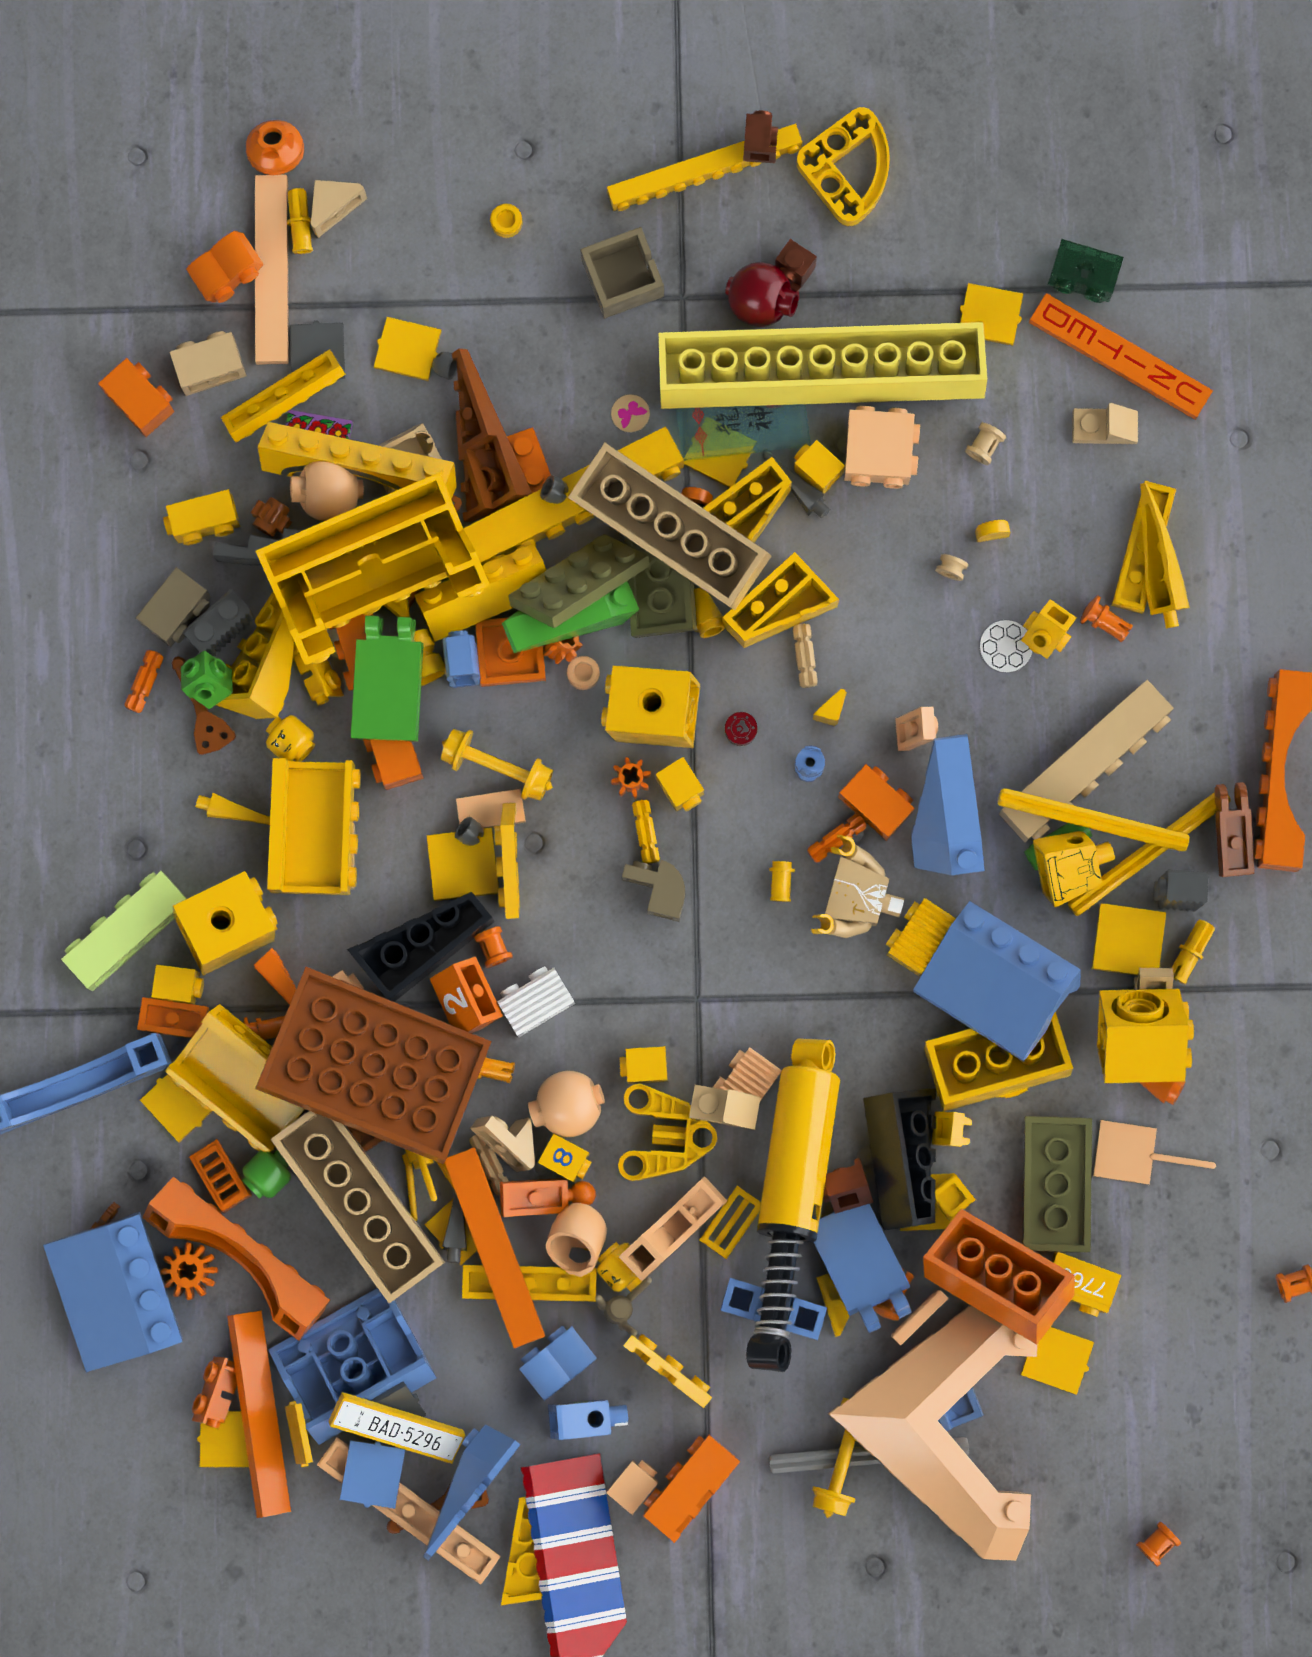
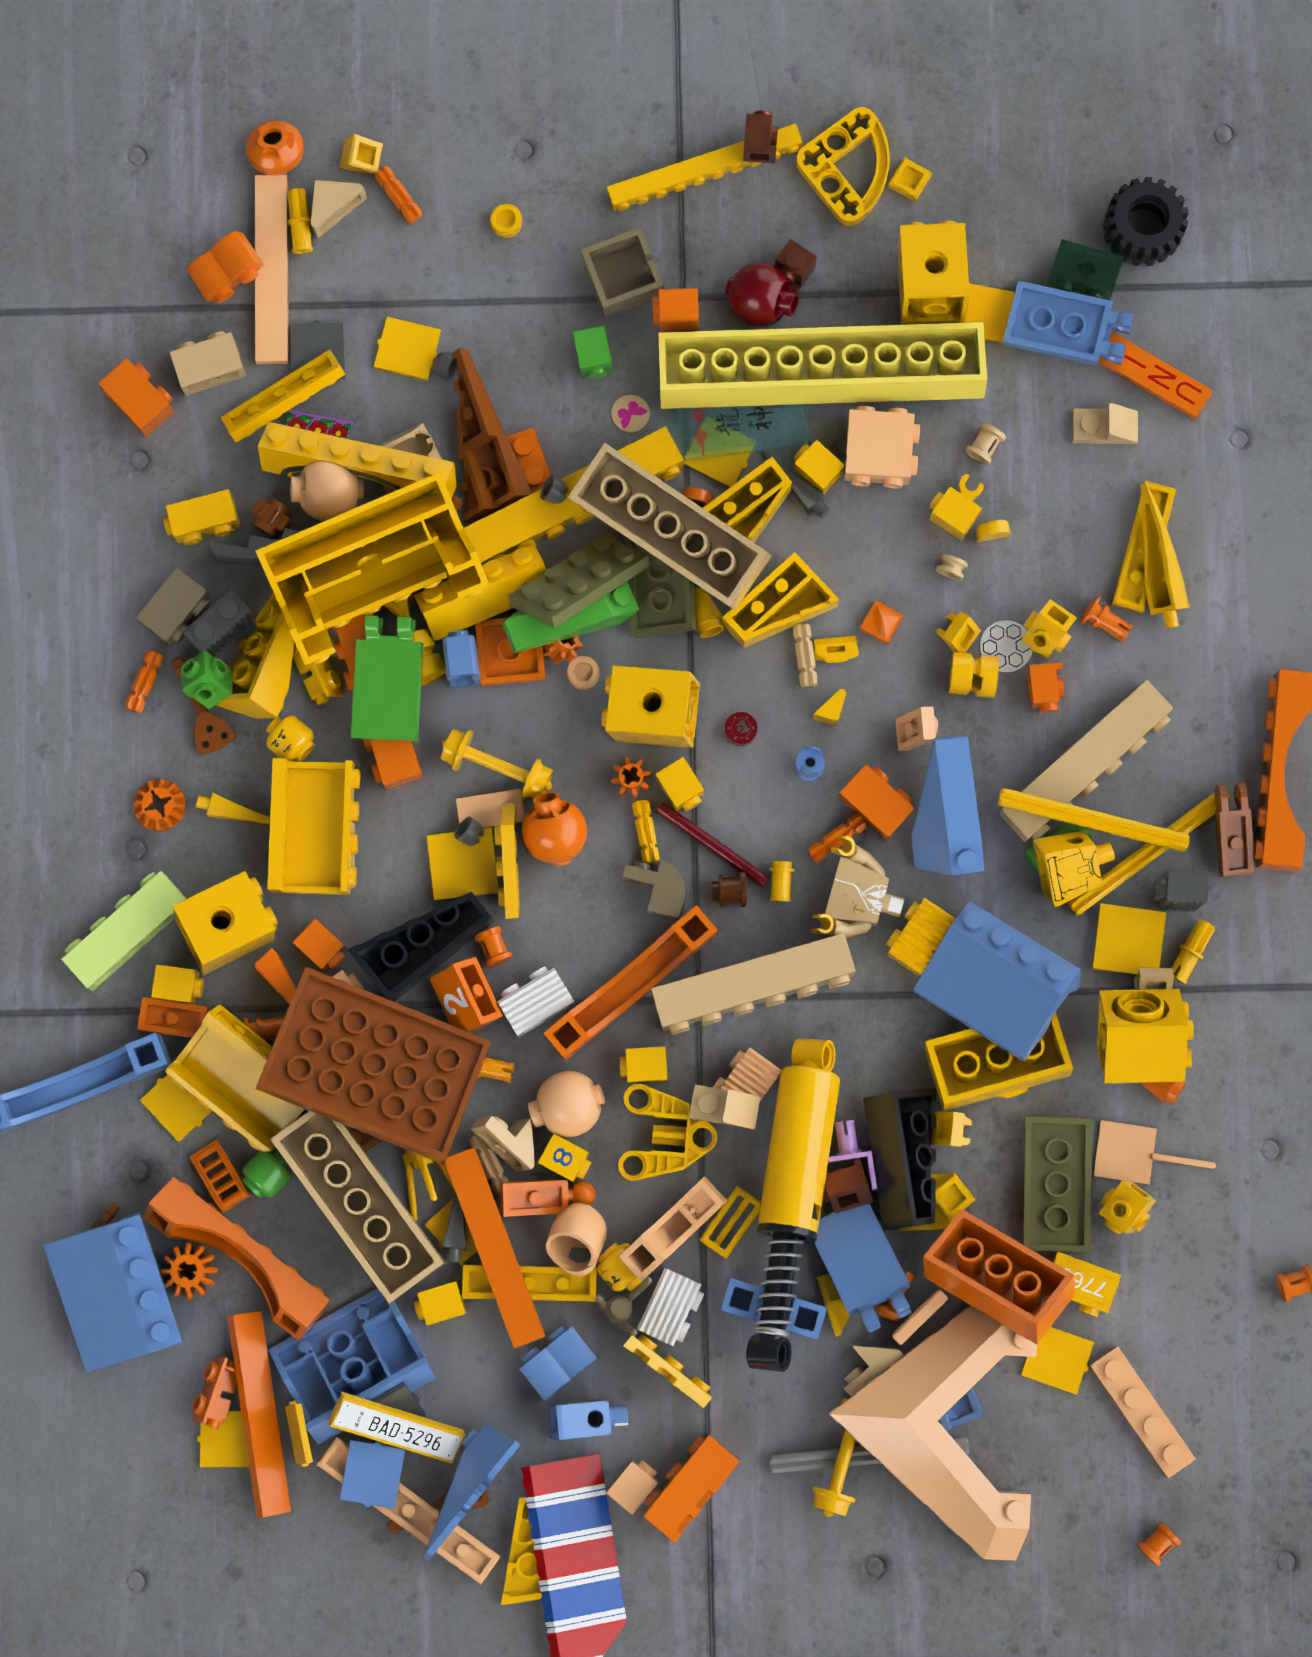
(173, 809): none -> orange gear
(321, 946): none -> orange brick
(360, 154): none -> yellow slope
(398, 194): none -> orange axle
(440, 1303): none -> yellow brick
(554, 829): none -> orange brick
(593, 352): none -> bright green brick
(631, 983): none -> orange arch
(670, 1306): none -> white brick
(676, 309): none -> orange brick
(712, 844): none -> dark red bar
(730, 890): none -> reddish brown brick
(753, 983): none -> tan brick
(836, 649): none -> yellow piece
(849, 1150): none -> lavender bracket
(877, 1362): none -> tan slope
(881, 622): none -> orange tile
(910, 179): none -> yellow tile
(932, 273): none -> yellow brick
(956, 510): none -> yellow brick
(960, 633): none -> yellow tile
(962, 679): none -> yellow wheel
(1044, 686): none -> orange brick
(1065, 324): none -> medium blue tile
(1136, 1203): none -> yellow brick
(1142, 1412): none -> light nougat plate
(1150, 197): none -> black tyre

